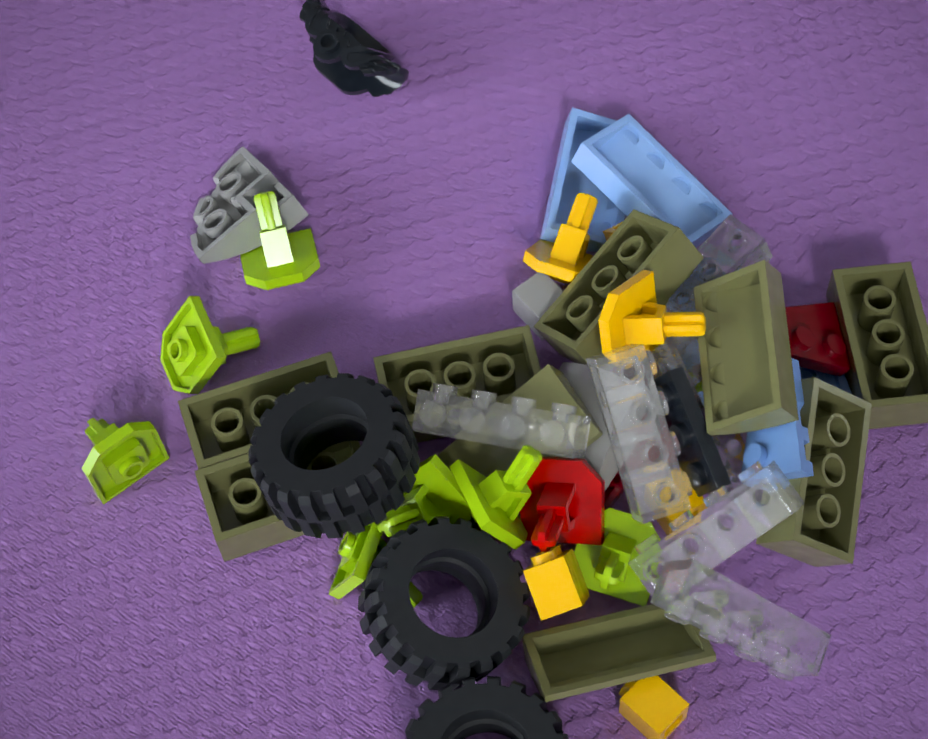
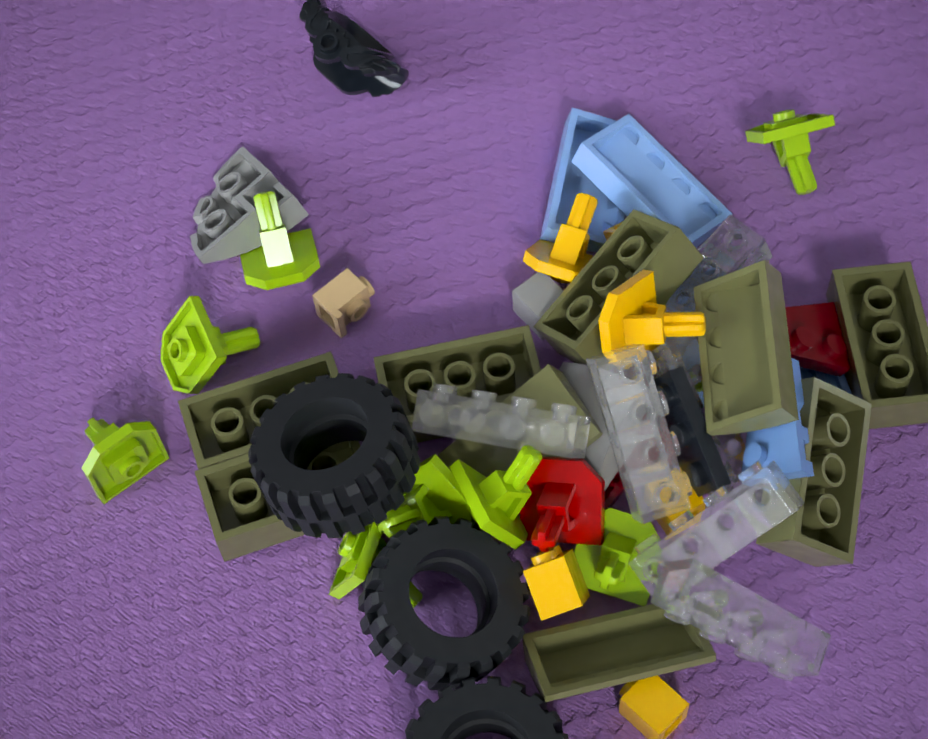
(343, 301): none -> tan brick
(792, 144): none -> lime piece

